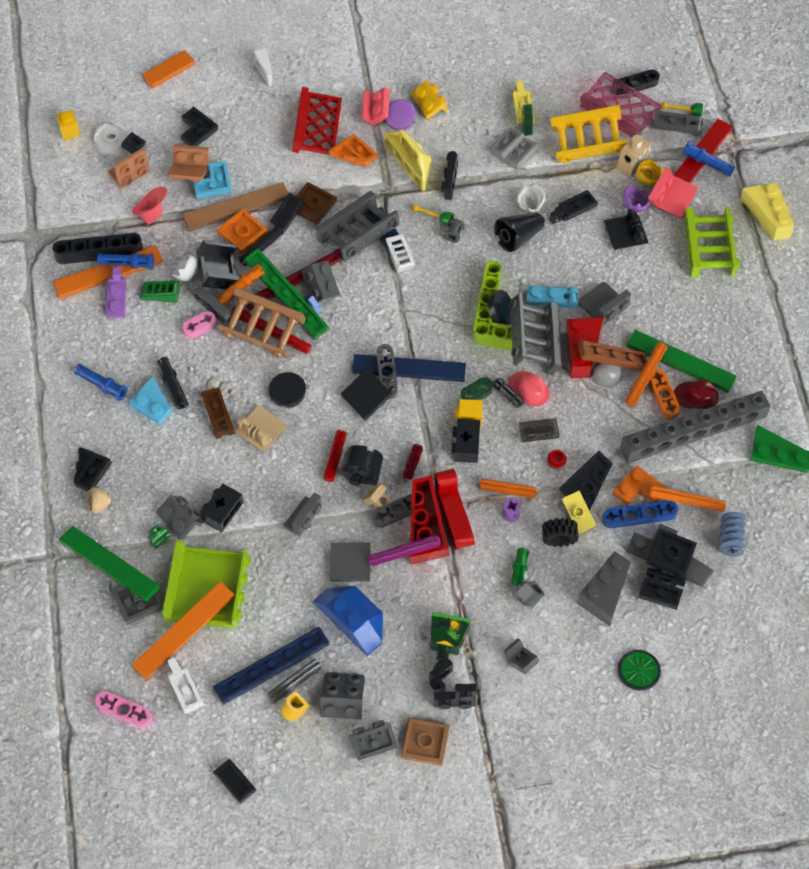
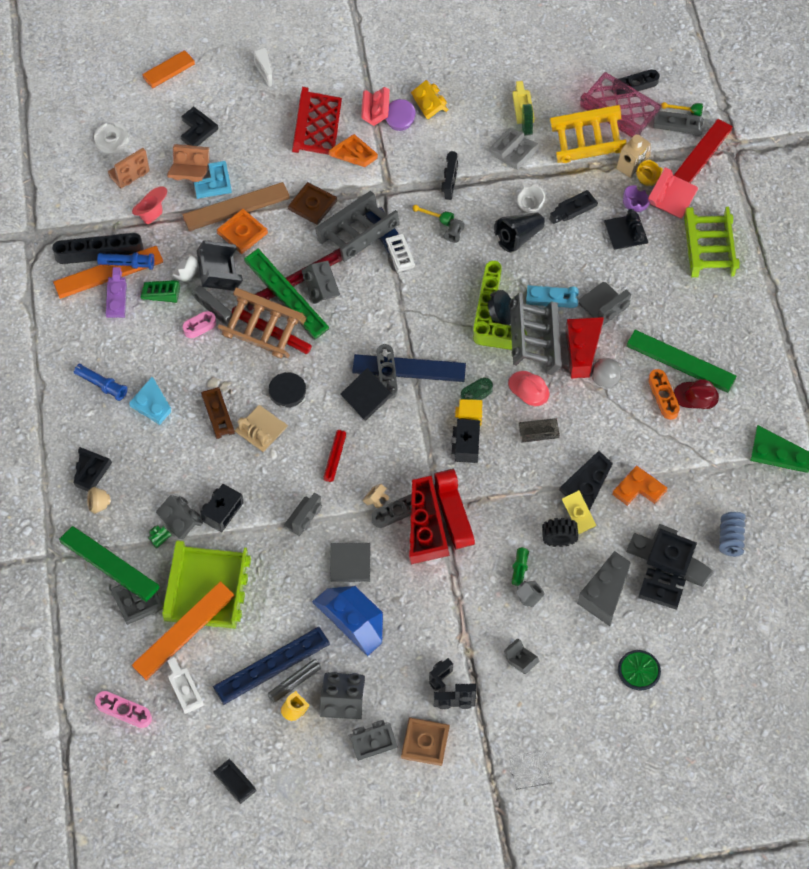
(68, 124): yellow brick -> none
(133, 143): black plate -> none
(169, 375): black pin -> none
(245, 281): orange pin -> none
(263, 243): black pin -> none
(287, 211): black tile -> none
(310, 299): tile -> none
(362, 465): black brick -> none
(404, 550): magenta axle -> none
(410, 156): light yellow wedge -> none
(412, 461): dark red axle -> none
(448, 634): dark green torso -> none
(508, 392): black axle -> none
(508, 488): orange axle -> none
(511, 511): medium lavender bush -> none
(557, 459): red plate -> none
(612, 355): dark orange tile -> none
(639, 510): blue beam -> none
(645, 374): orange axle -> none
(687, 498): orange axle -> none
(694, 427): dark grey brick -> none
(701, 155): blue pin -> none
(769, 208): light yellow wedge -> none

